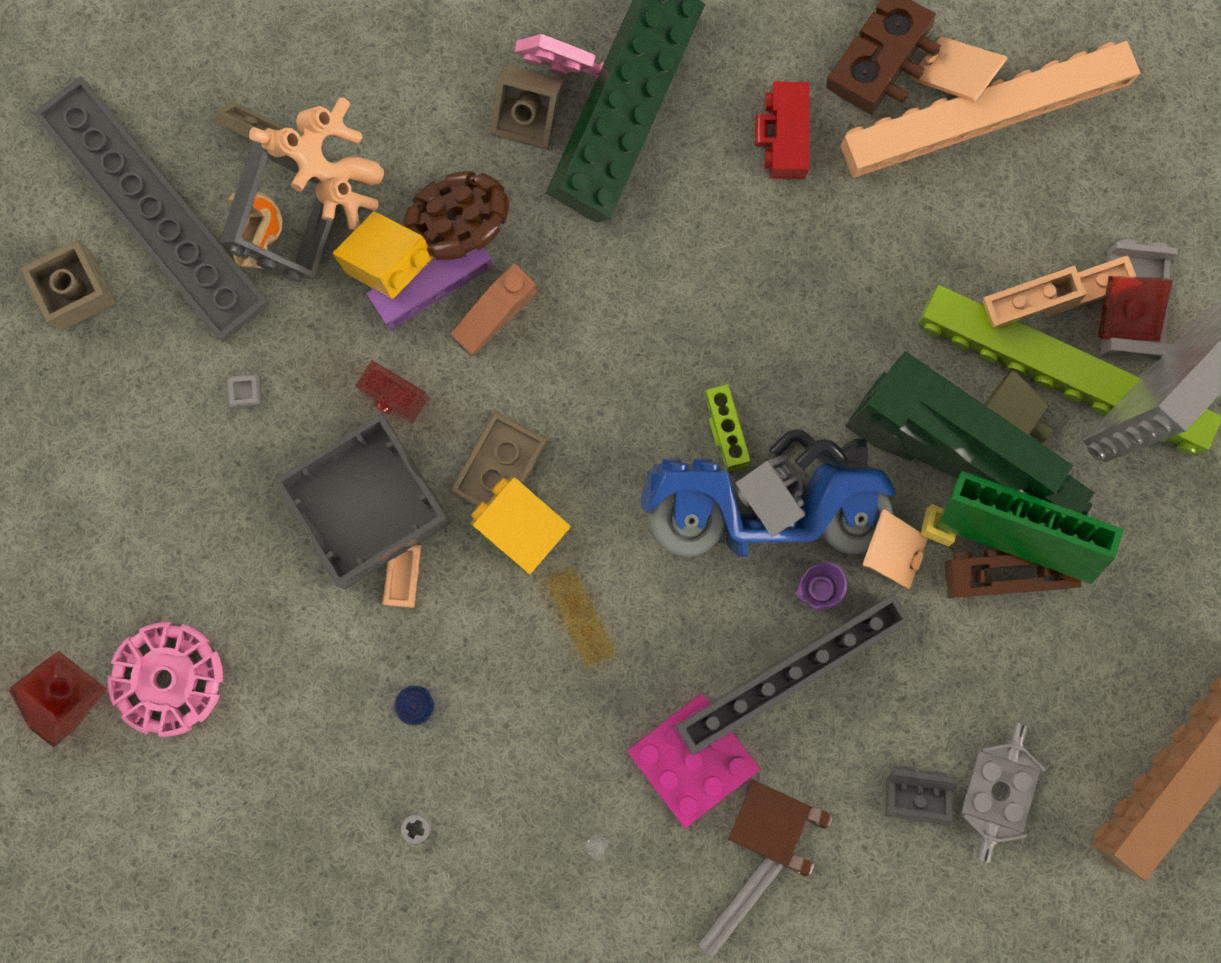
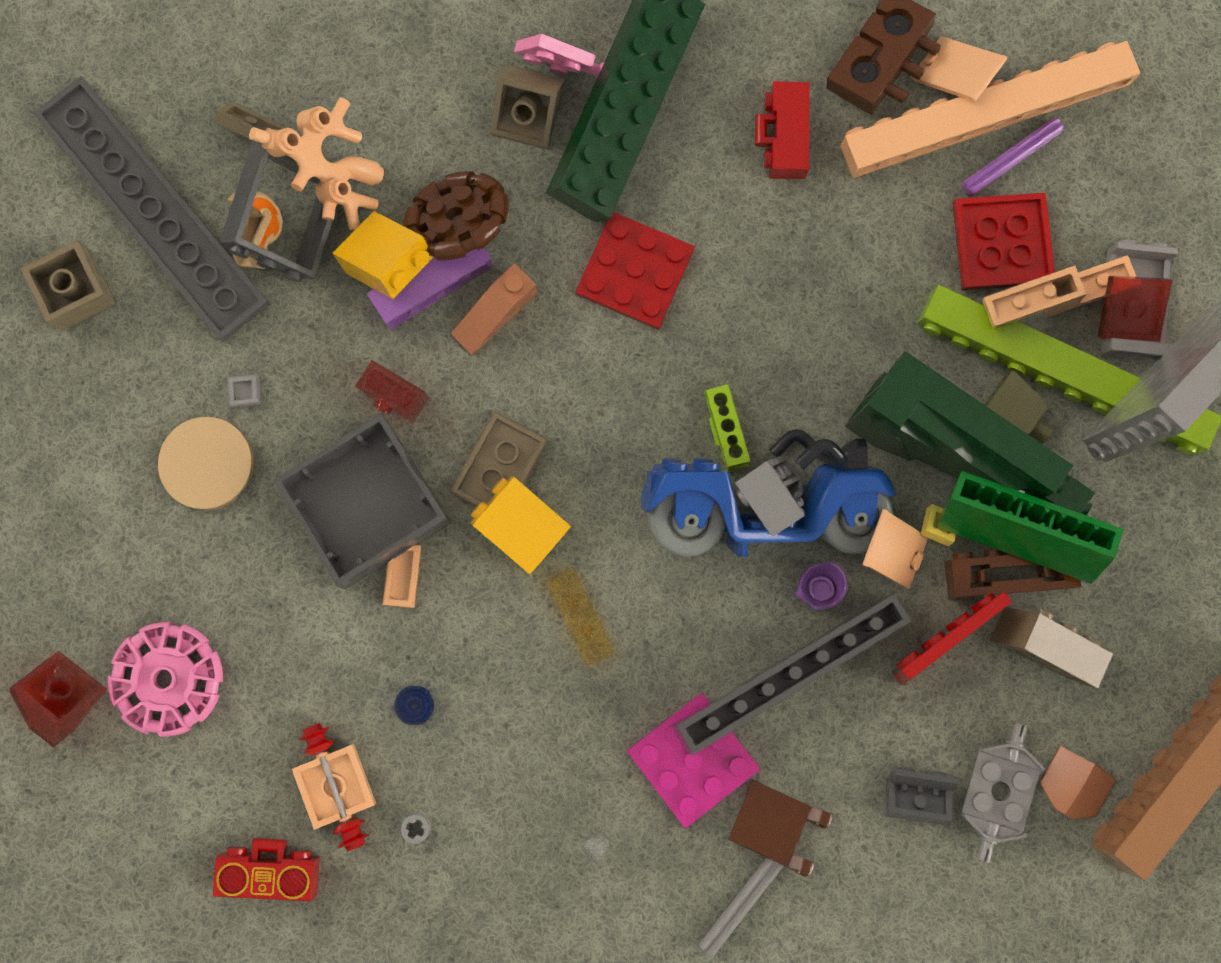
(205, 463): none -> tan tile
(279, 878): none -> red piece
(334, 787): none -> light nougat plate
(635, 270): none -> red plate
(958, 630): none -> red plate
(1002, 240): none -> red plate
(1012, 156): none -> medium lavender axle
(1053, 645): none -> wedge
(1075, 784): none -> nougat slope

